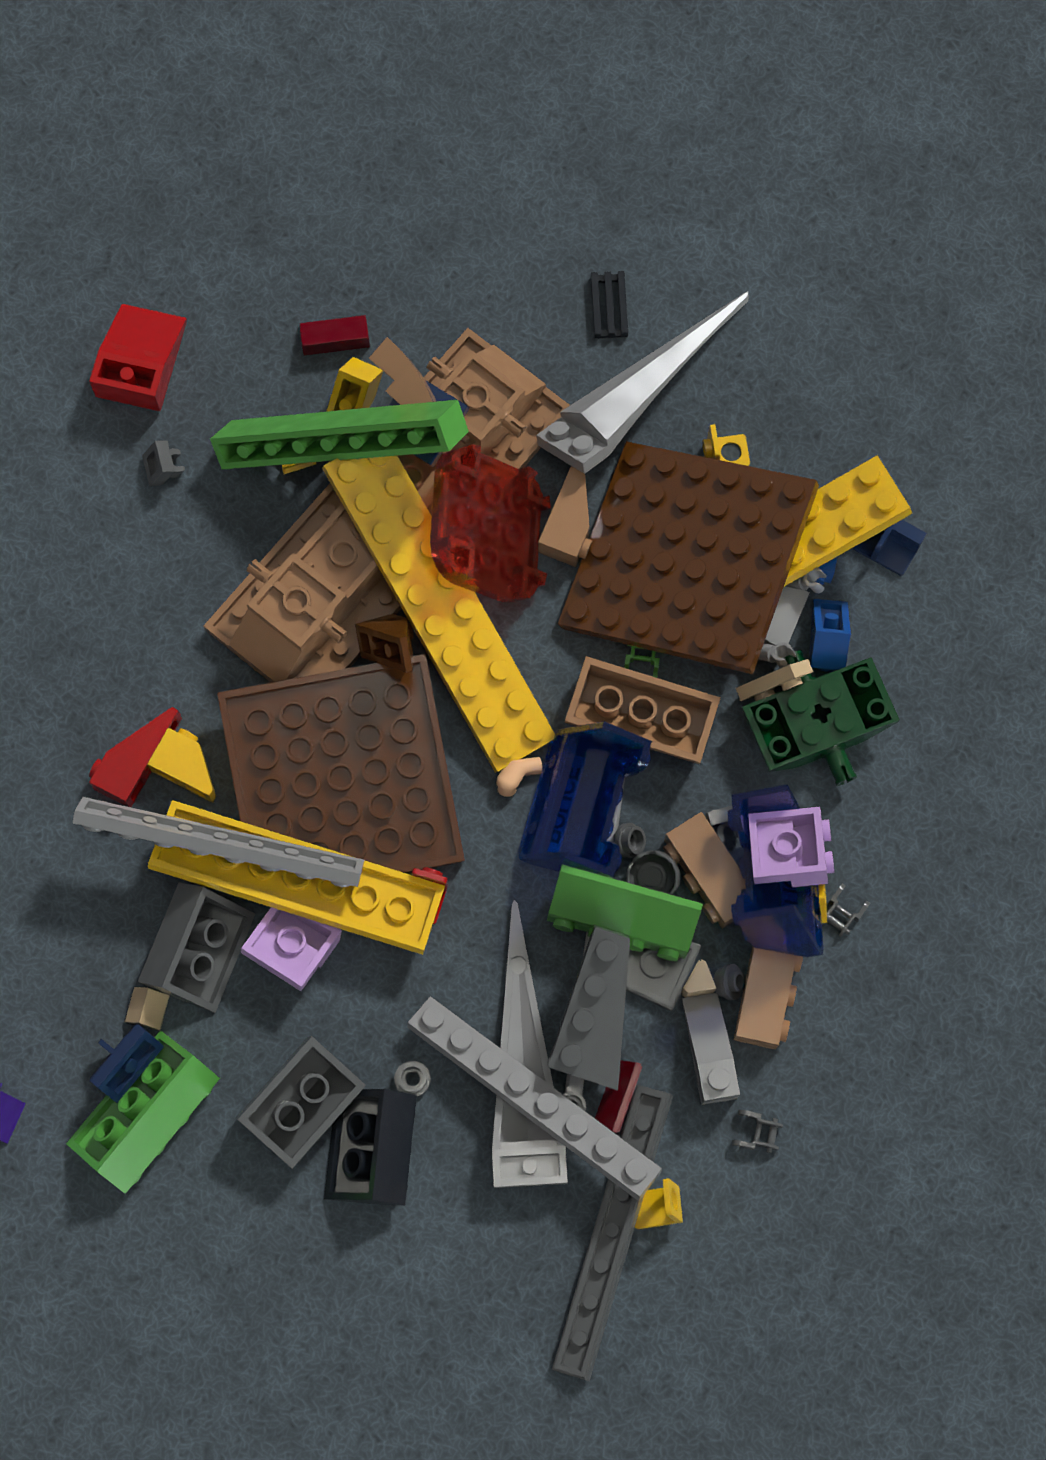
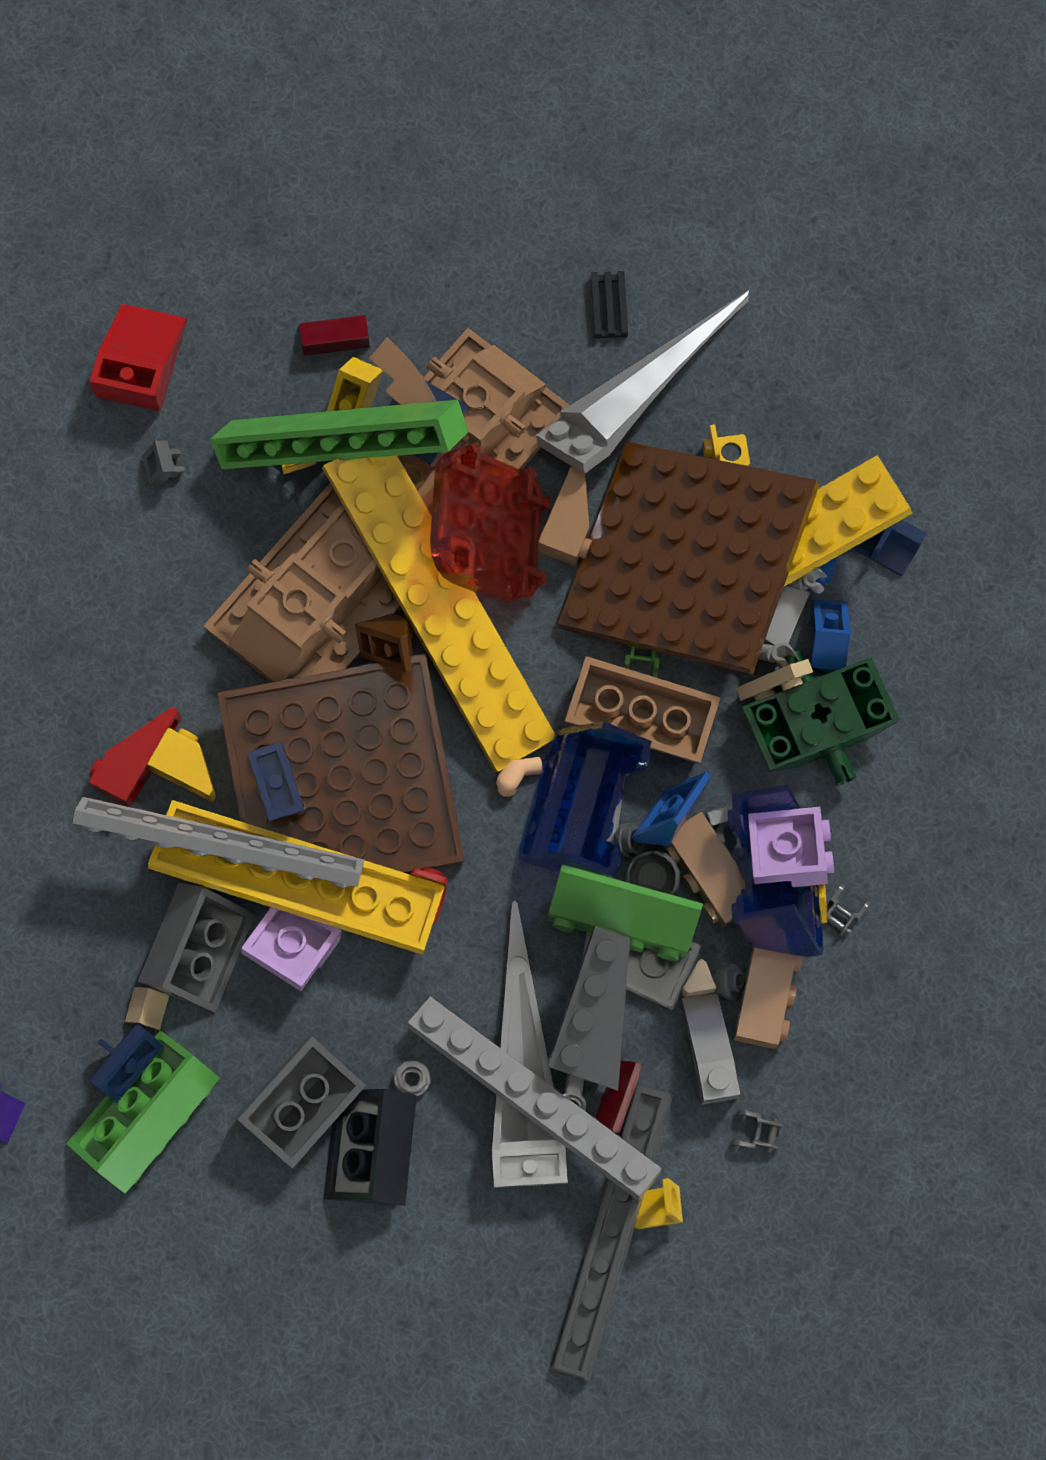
(276, 782): none -> dark blue panel
(671, 811): none -> blue slope

